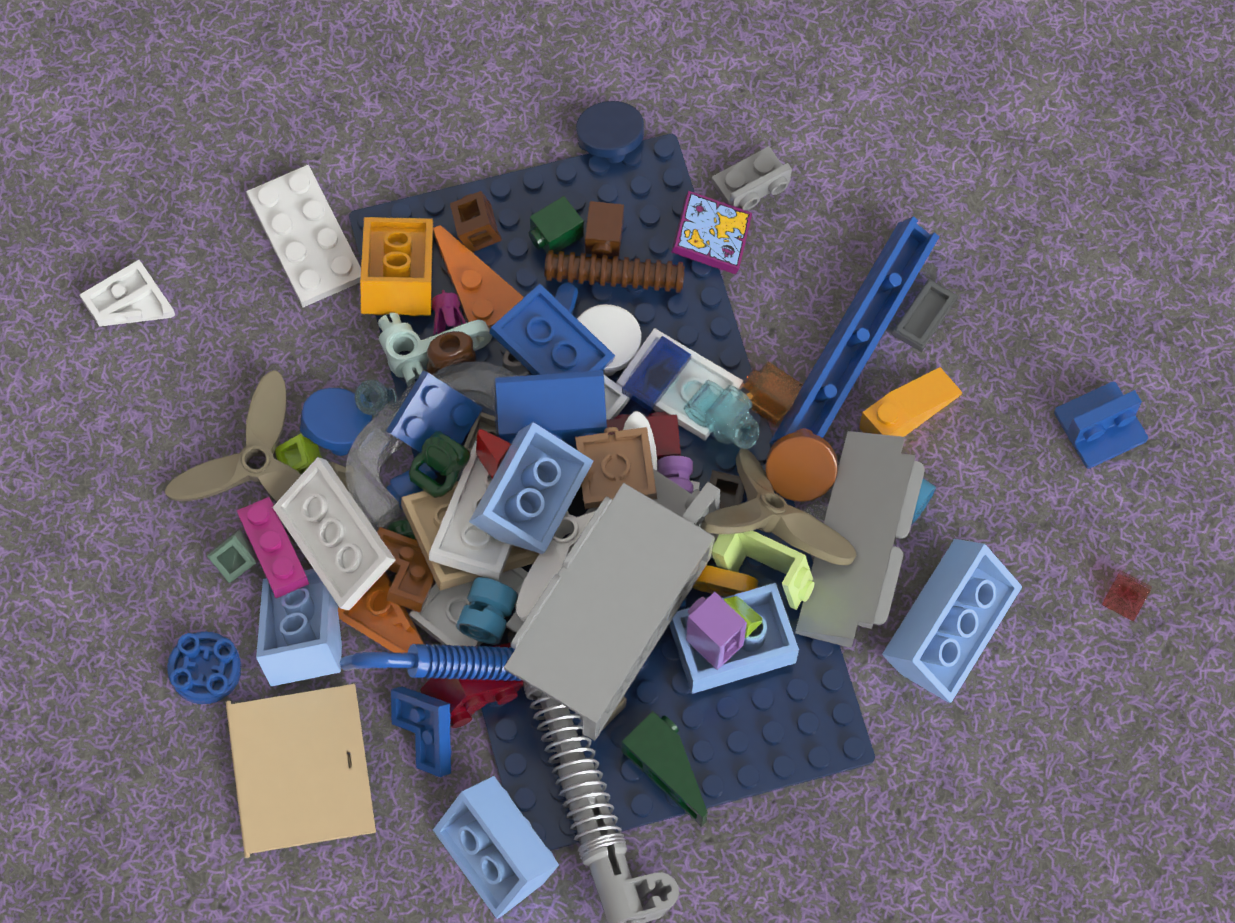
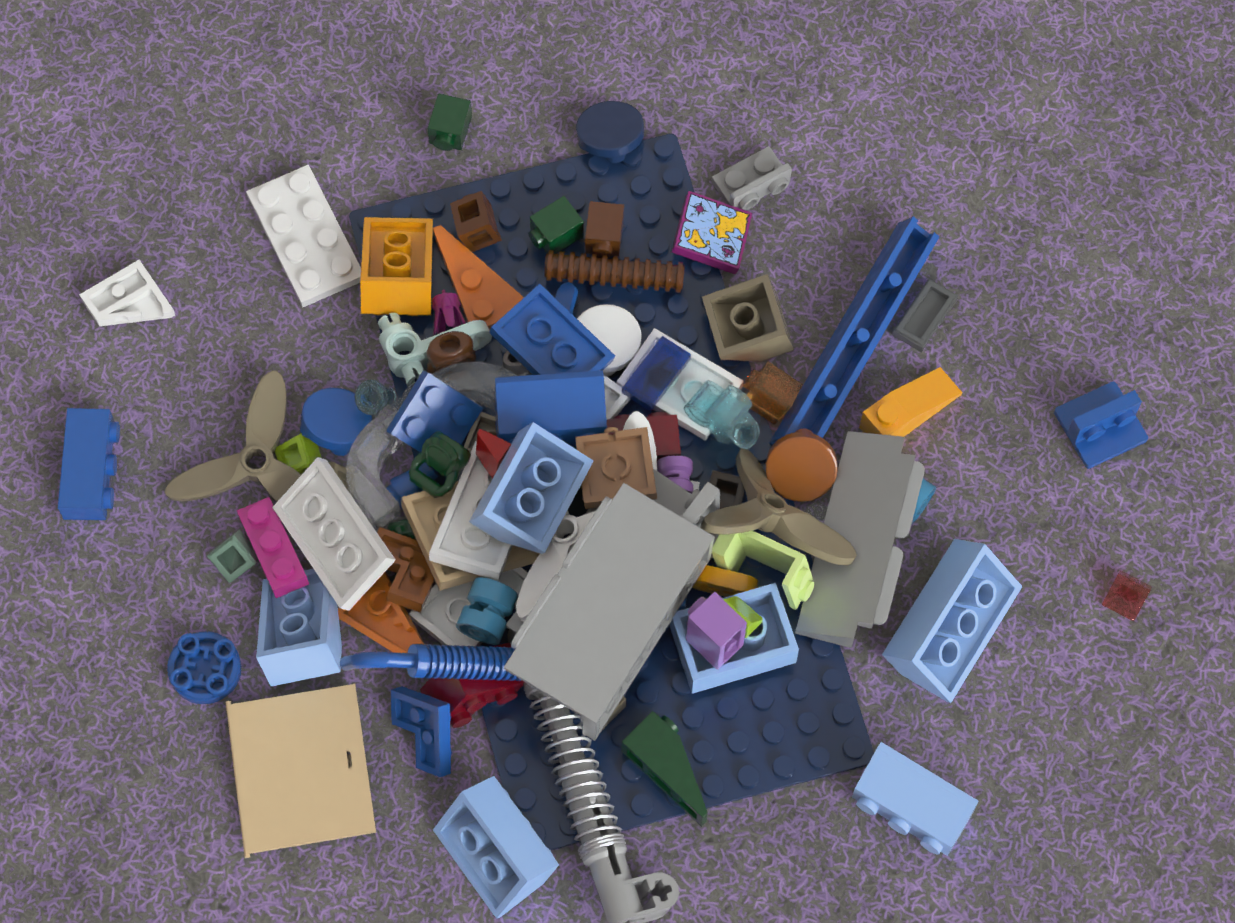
(88, 464): none -> blue brick
(449, 122): none -> dark green brick
(748, 321): none -> dark tan slope
(914, 800): none -> light blue slope

